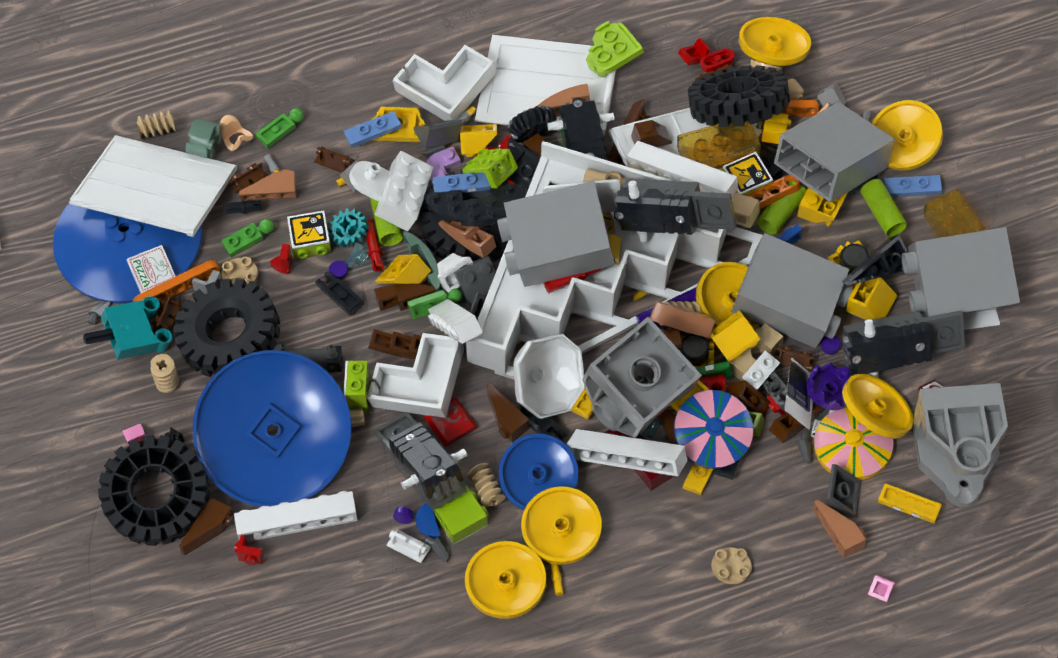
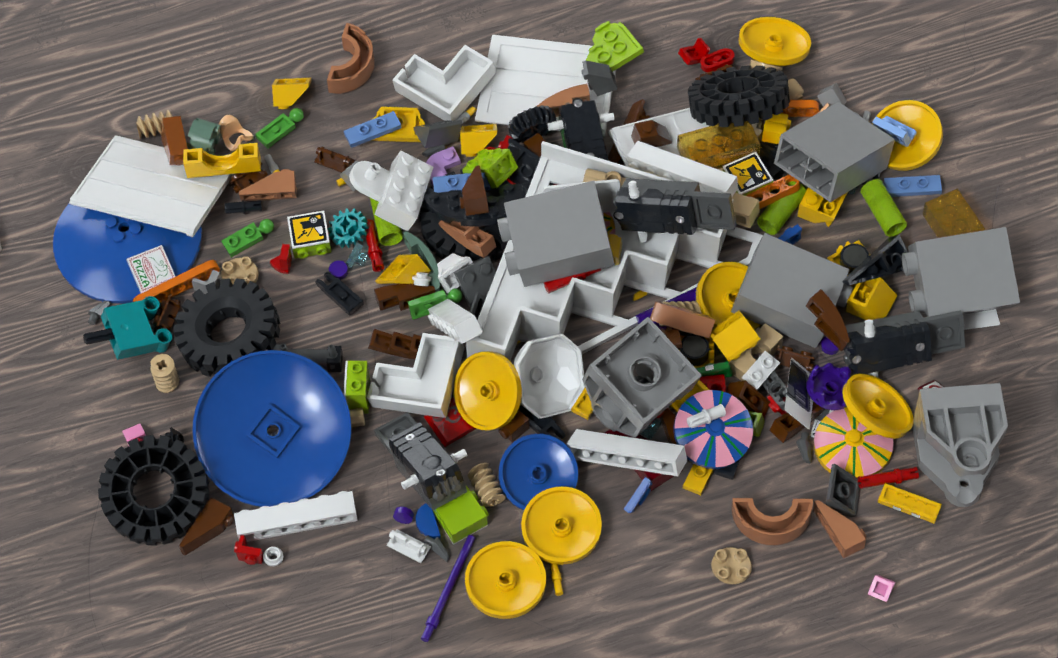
(173, 139): none -> dark orange slope
(201, 164): none -> yellow arch
(270, 552): none -> white plate
(288, 91): none -> yellow slope
(359, 68): none -> nougat brick
(421, 279): none -> white plate
(433, 620): none -> dark purple bar
(474, 194): none -> reddish brown slope
(487, 390): none -> yellow dish
(599, 77): none -> dark grey slope
(639, 495): none -> tile
(706, 416): none -> white axle
(770, 529): none -> nougat brick
(829, 319): none -> reddish brown slope
(895, 129): none -> light blue bracket
(895, 476): none -> red pin

